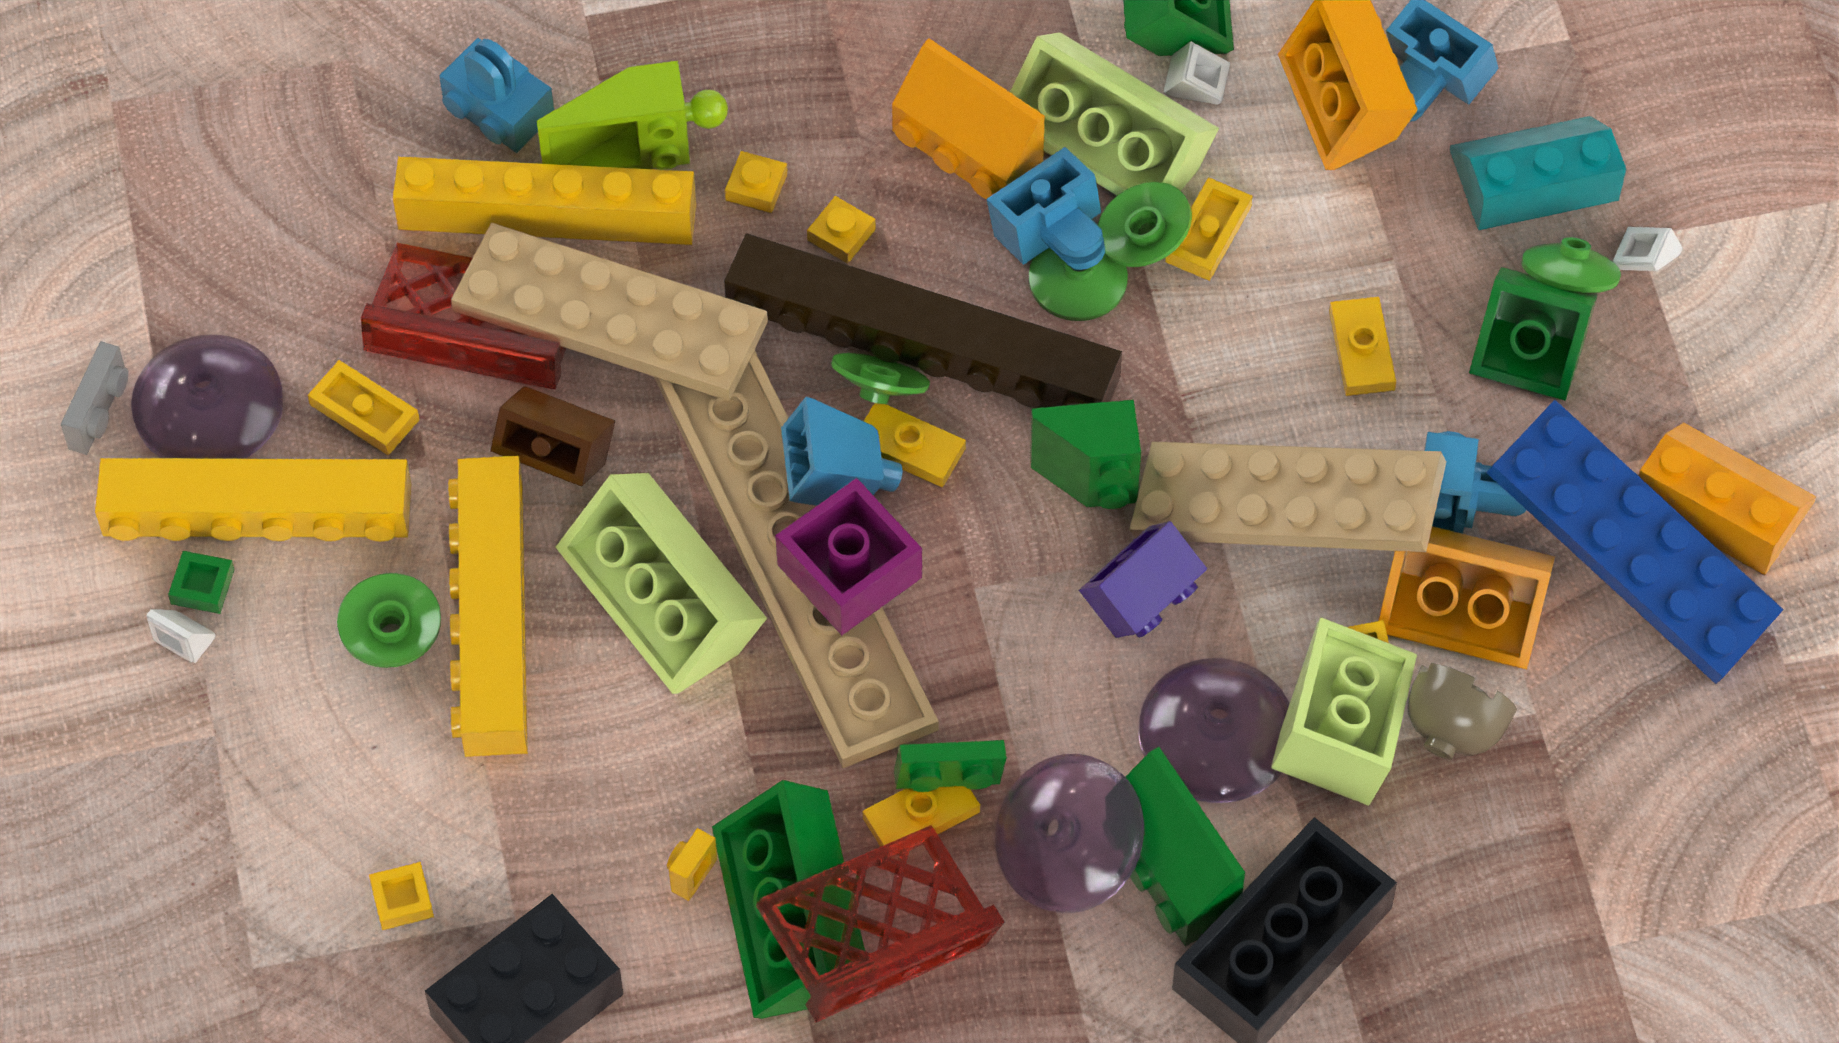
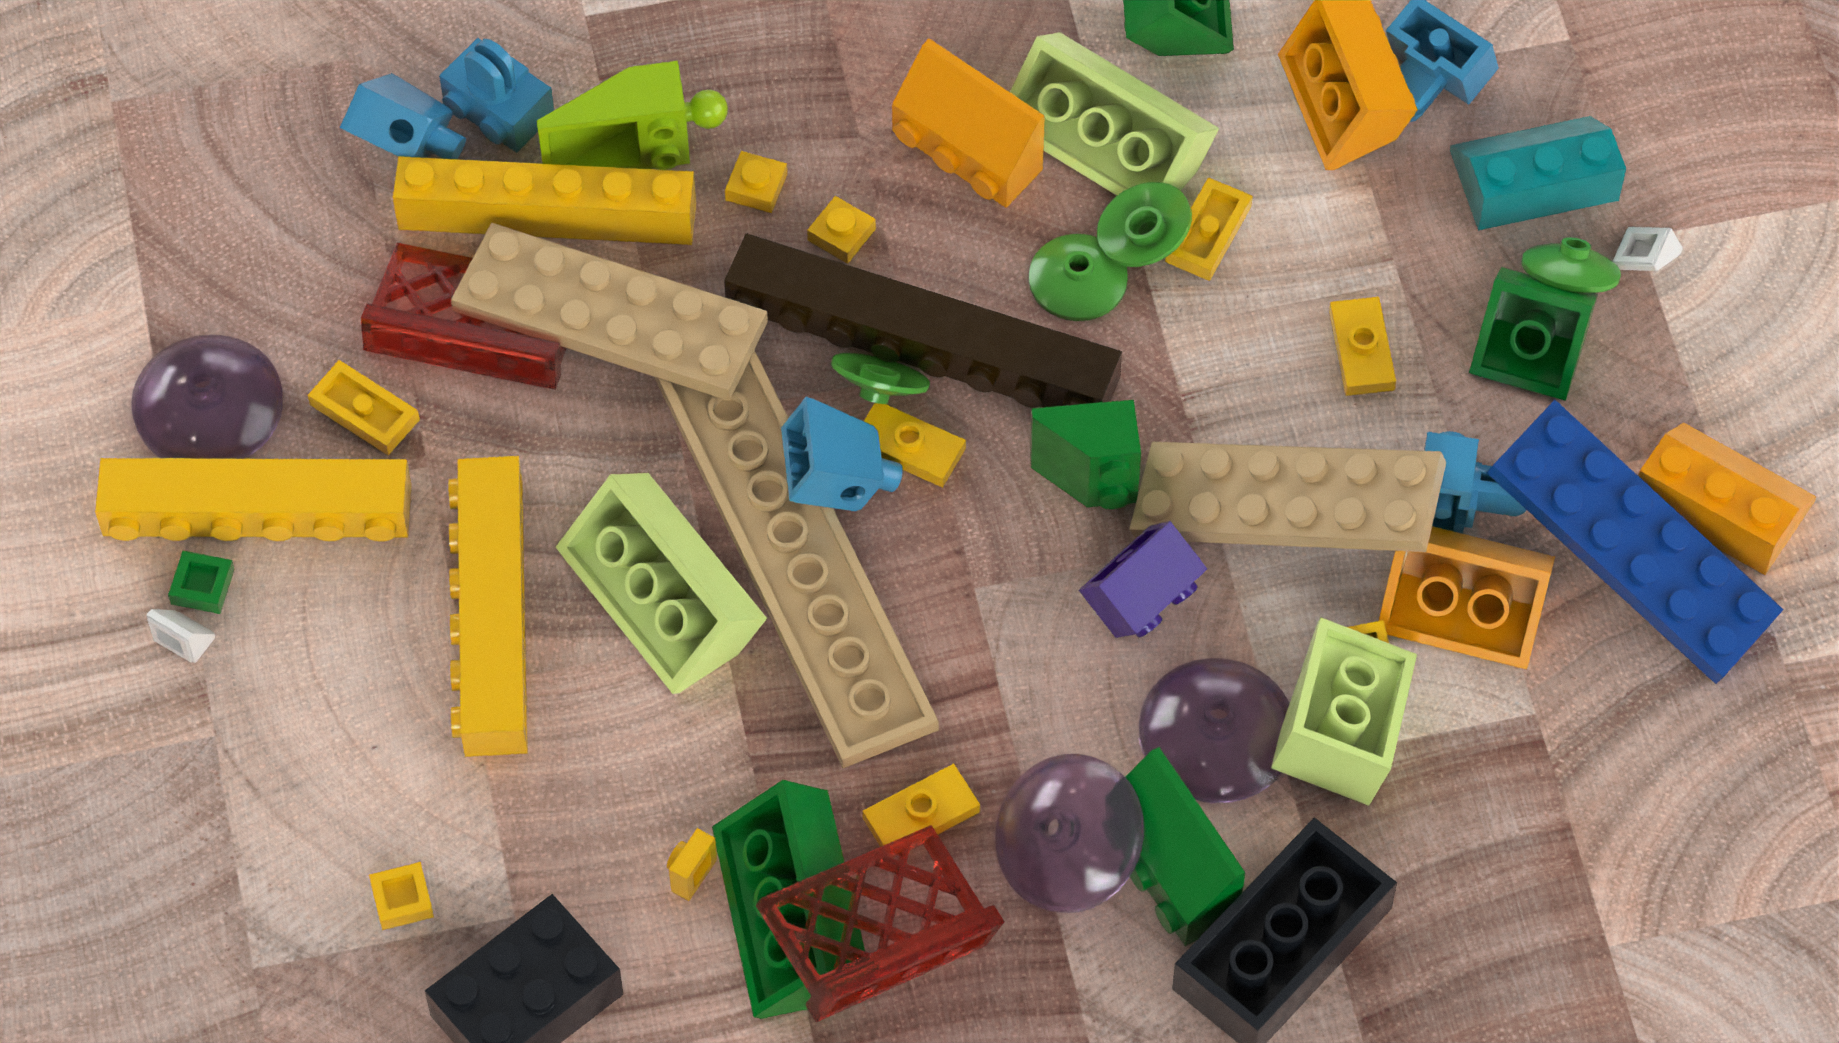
(89, 408): light grey plate -> none
(386, 601): bright green dish -> none
(402, 120): none -> dark azure torso
(553, 435): reddish brown brick -> none
(849, 556): magenta brick -> none
(949, 765): green plate -> none
(1050, 210): dark azure brick -> none
(1197, 75): white slope -> none
(1456, 713): dark tan cylinder -> none

